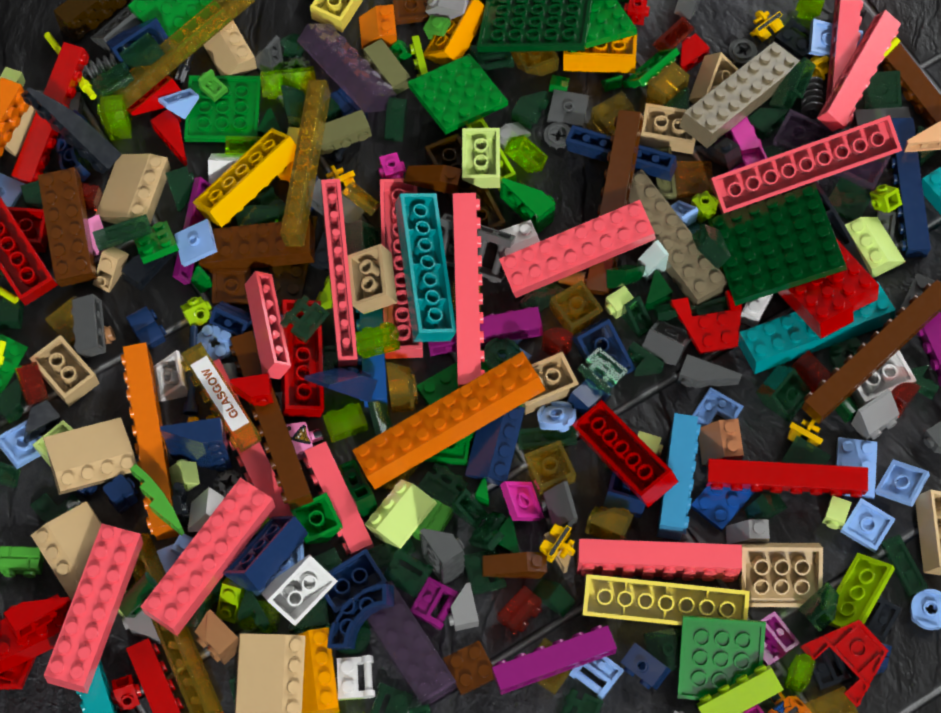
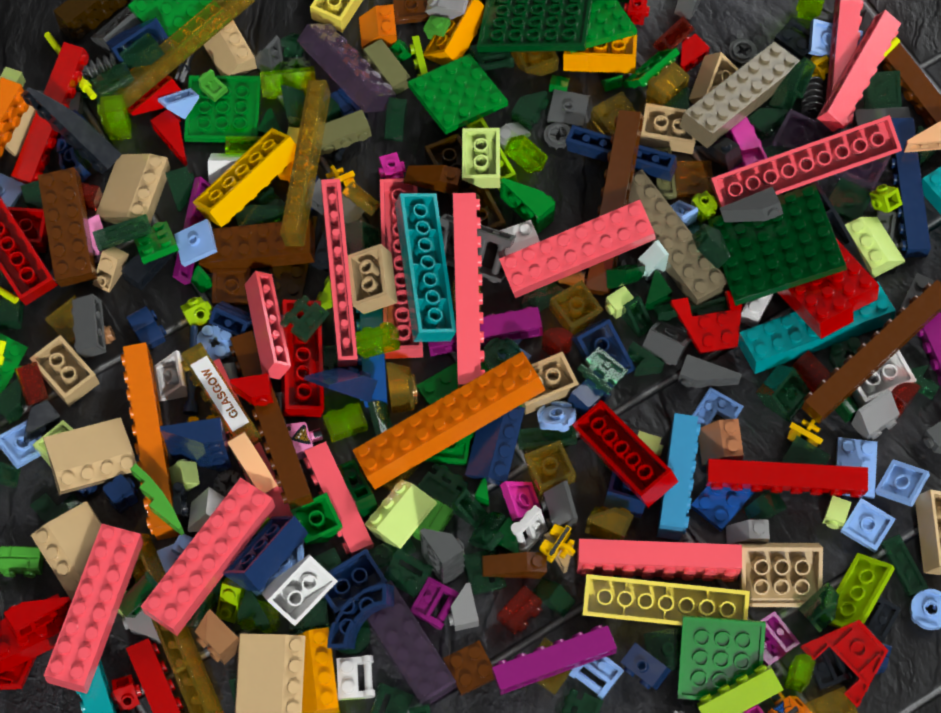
(252, 463): none -> light nougat slope
(534, 525): none -> white plate
(756, 207): none -> dark grey slope
(762, 31): yellow hips -> none

